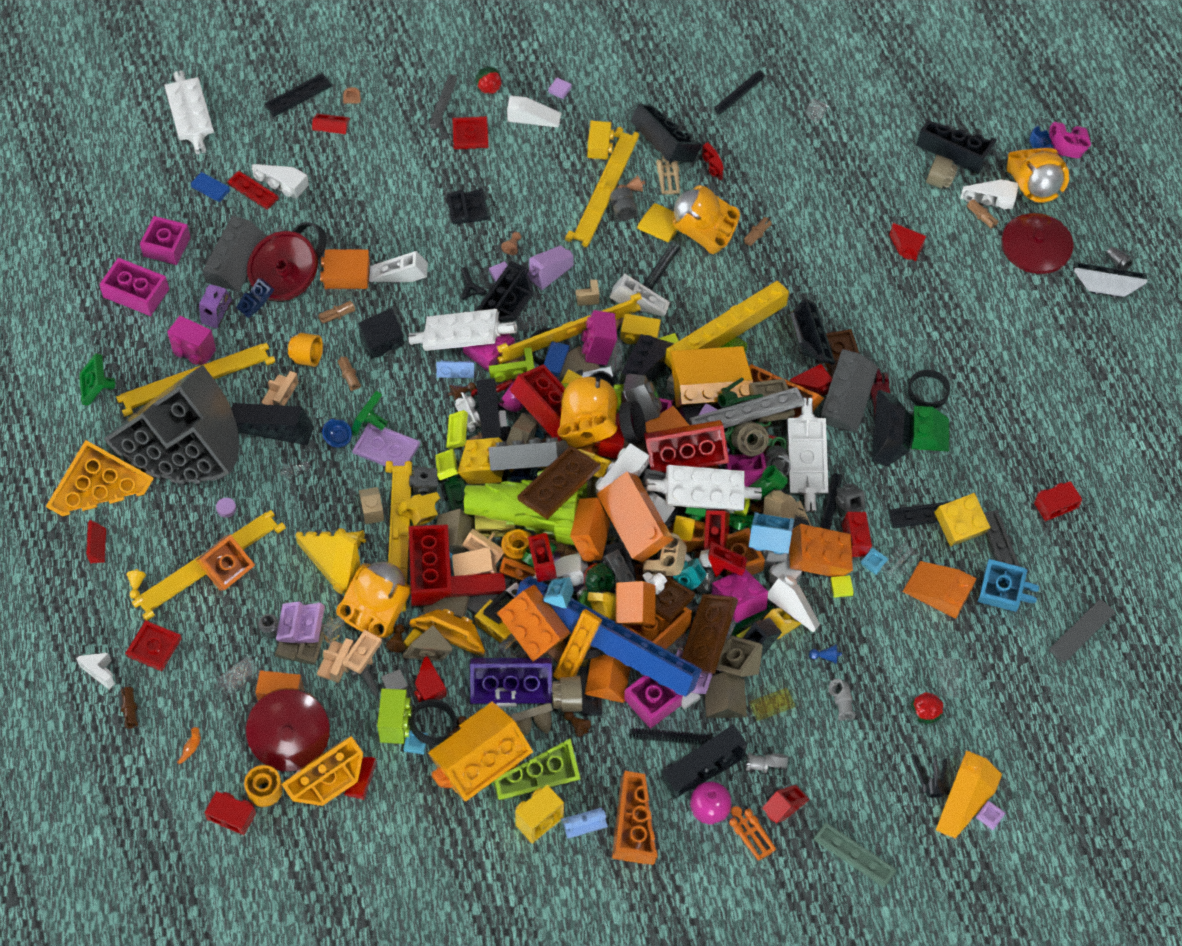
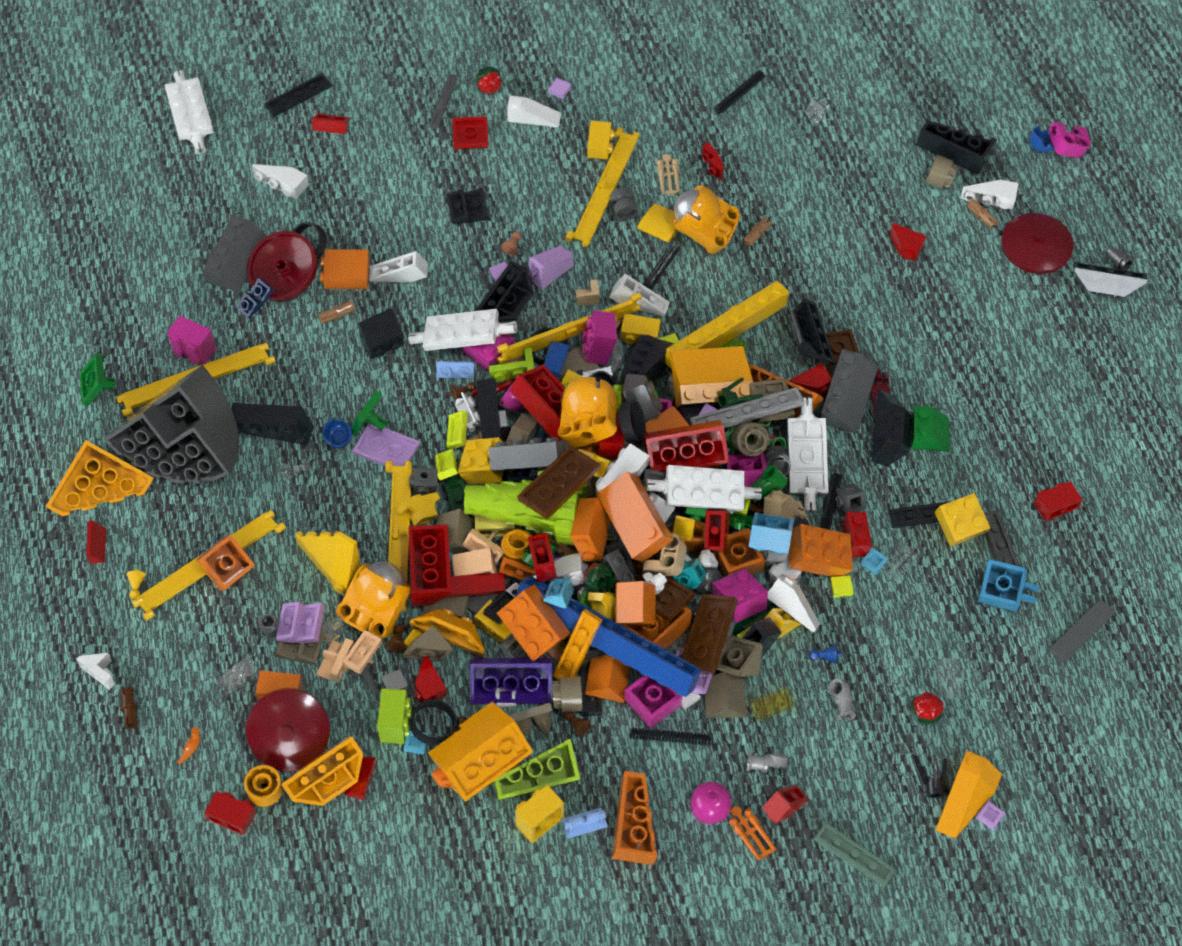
(134, 286): dark pink brick -> none
(153, 645): red plate -> none
(165, 240): dark pink brick -> none
(210, 187): blue tile -> none
(214, 306): medium lavender torso -> none
(226, 507): lavender tile -> none
(253, 190): red tile -> none
(281, 389): light nougat panel -> none
(304, 348): light orange piece -> none
(349, 373): medium nougat axle -> none
(351, 96): nougat tile -> none
(357, 536): yellow piece -> none
(371, 505): tan slope -> none
(470, 285): black piece -> none
(635, 184): nougat piece -> none
(665, 134): black wedge -> none
(705, 762): black wedge -> none
(725, 558): red slope -> none
(929, 373): black tyre -> none
(940, 587): orange slope -> none
(1038, 173): light orange piece -> none

